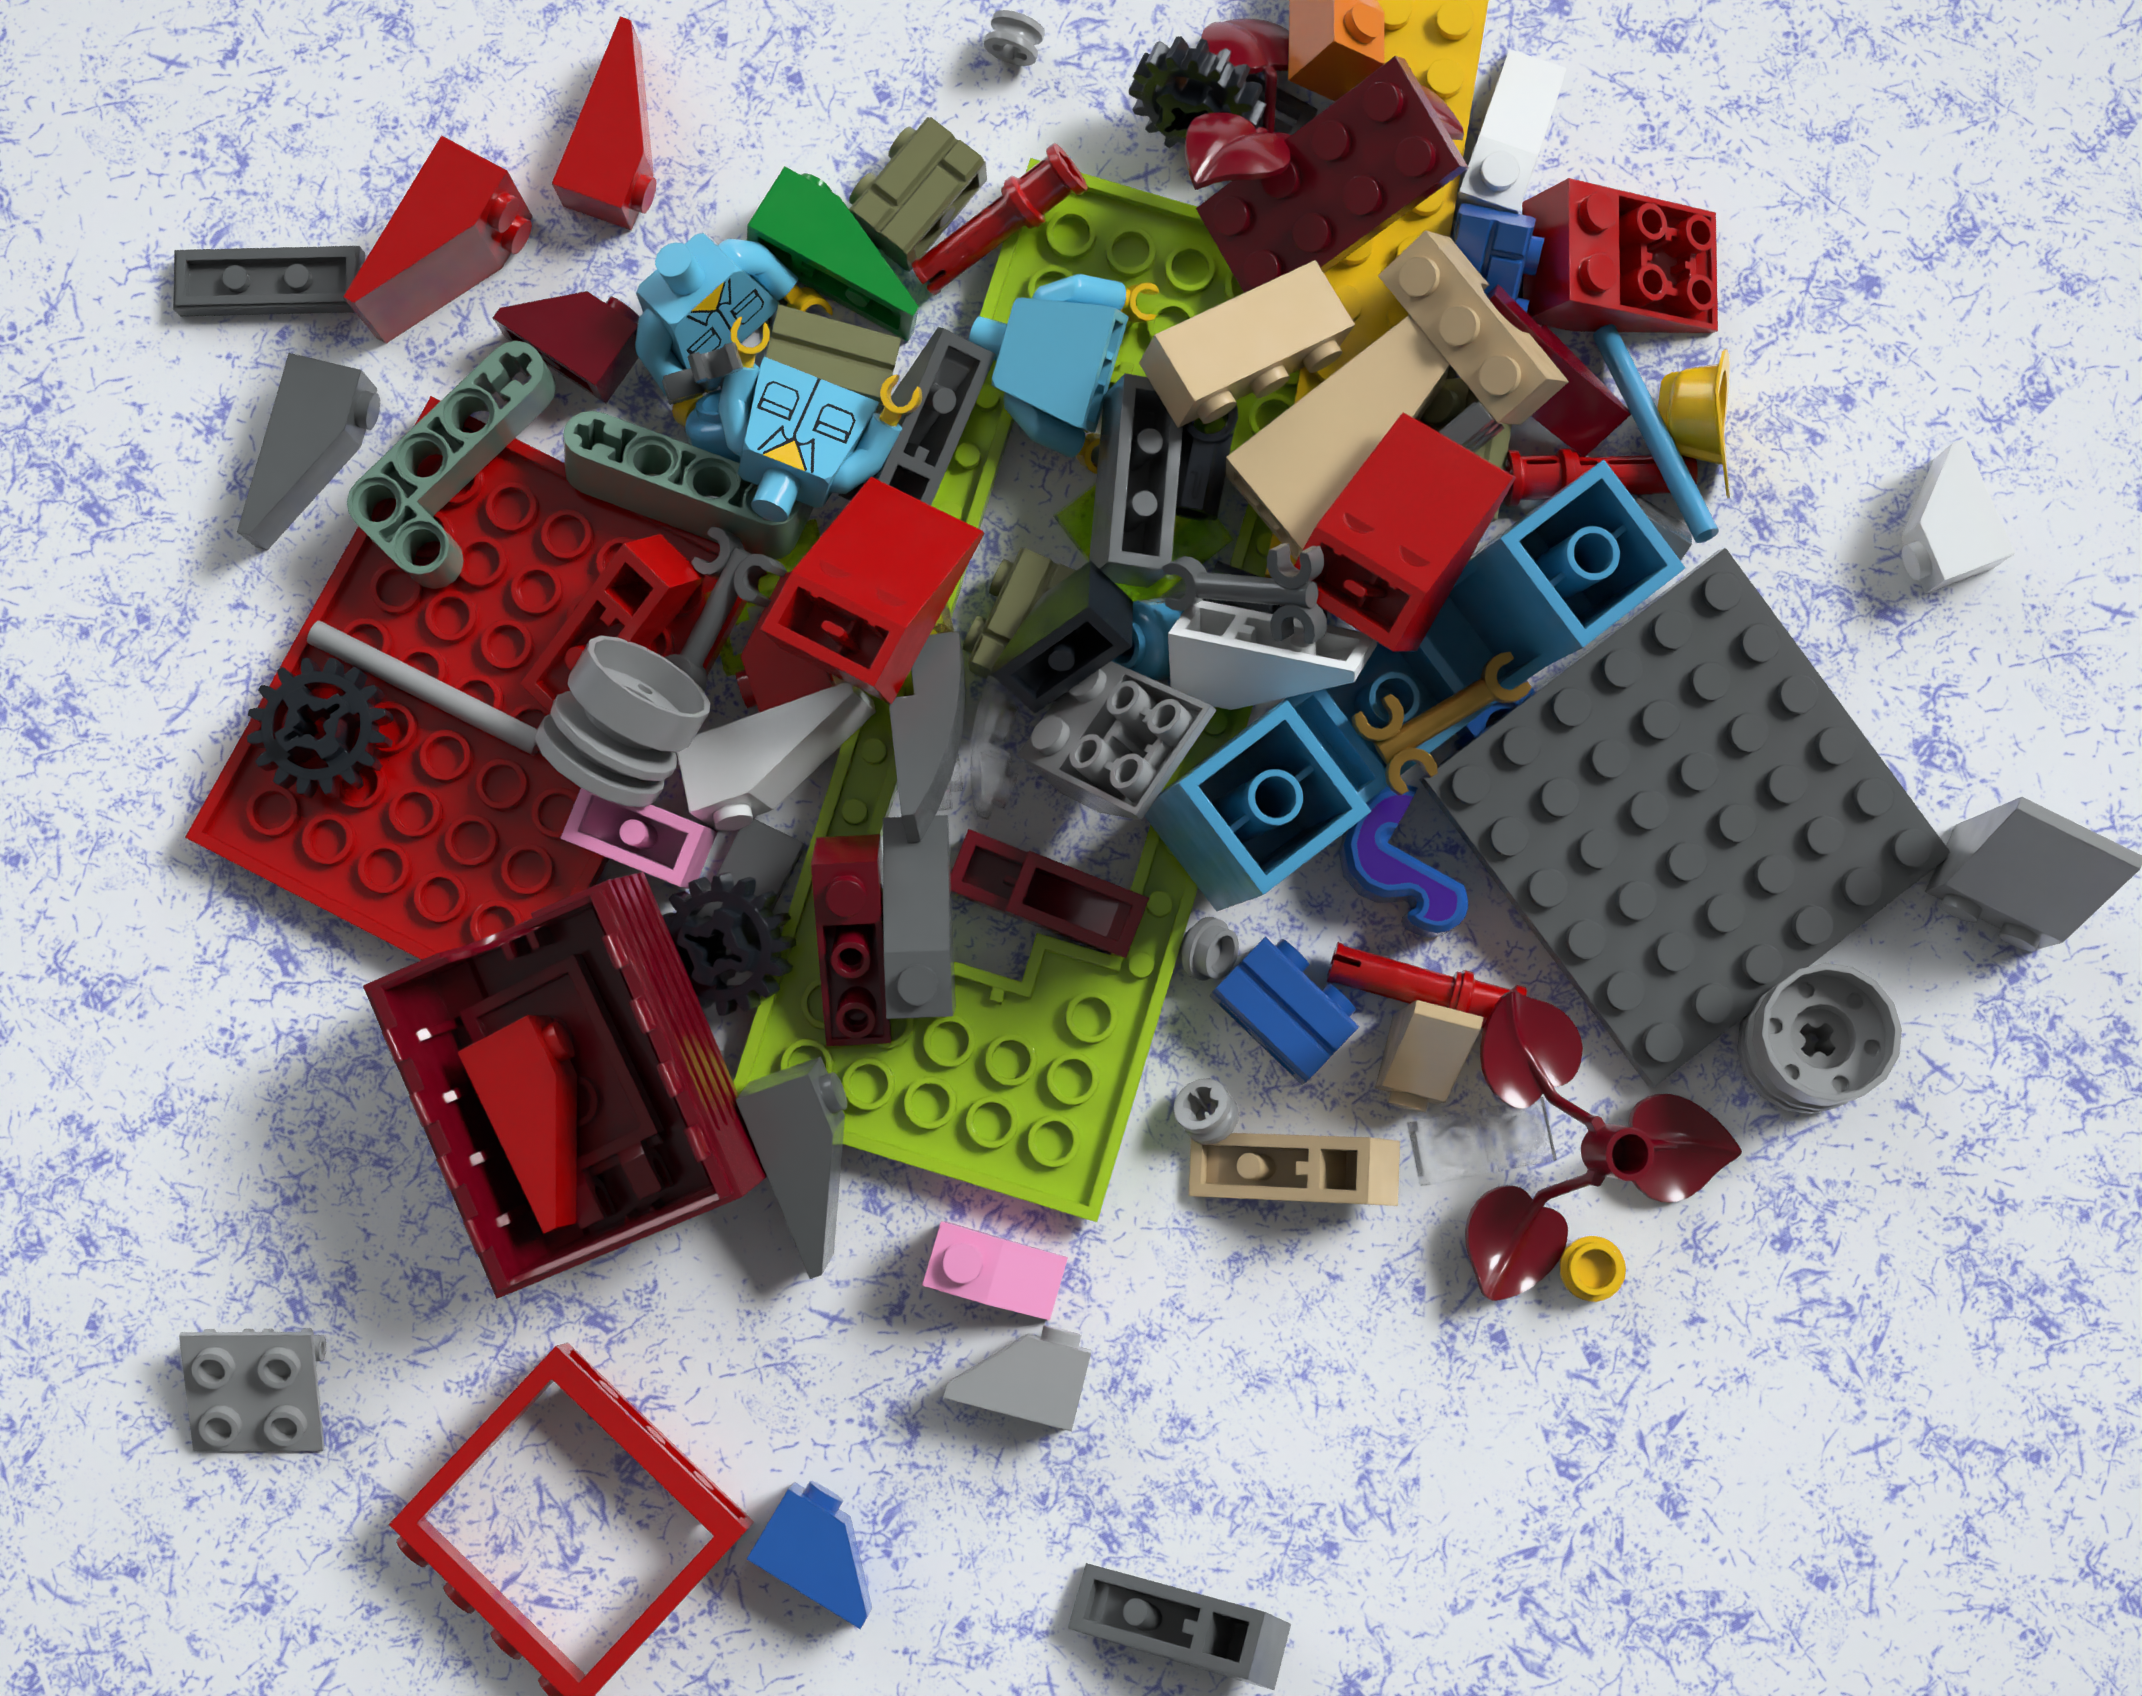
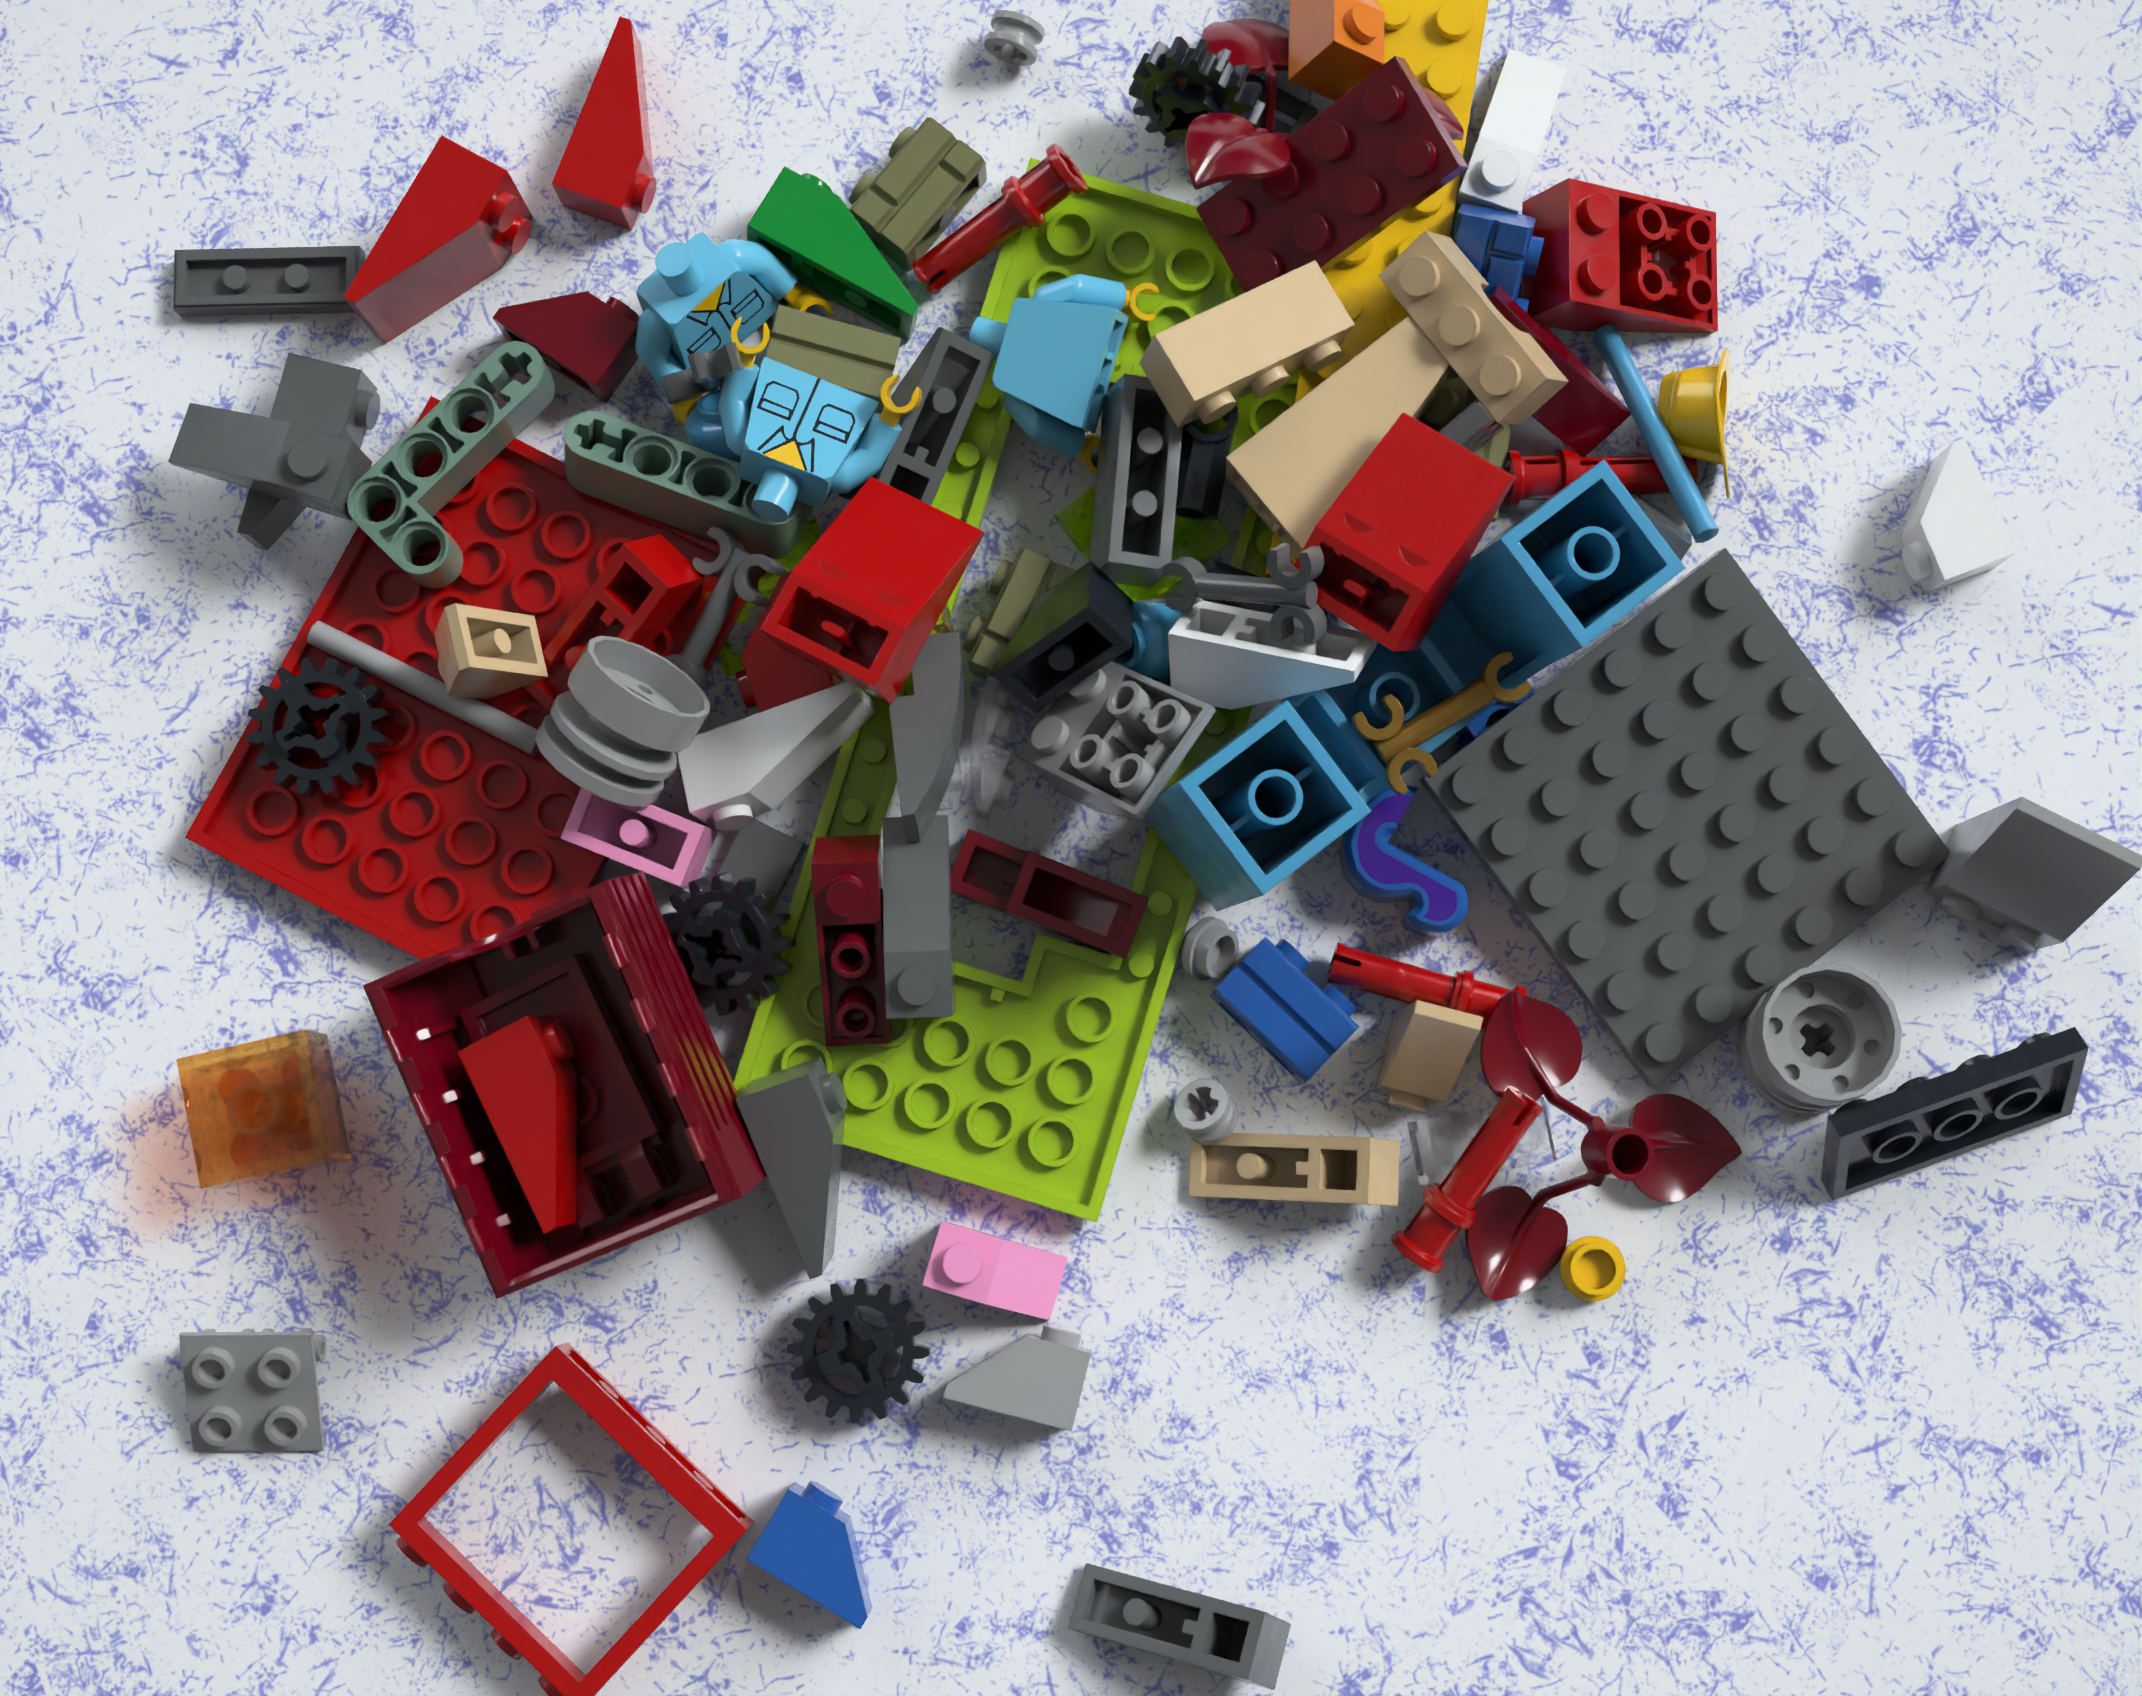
(263, 1109): none -> clear orange brick
(270, 457): none -> dark grey slope
(487, 651): none -> tan slope
(845, 1311): none -> black gear
(1451, 1203): none -> red pin
(1952, 1112): none -> black plate

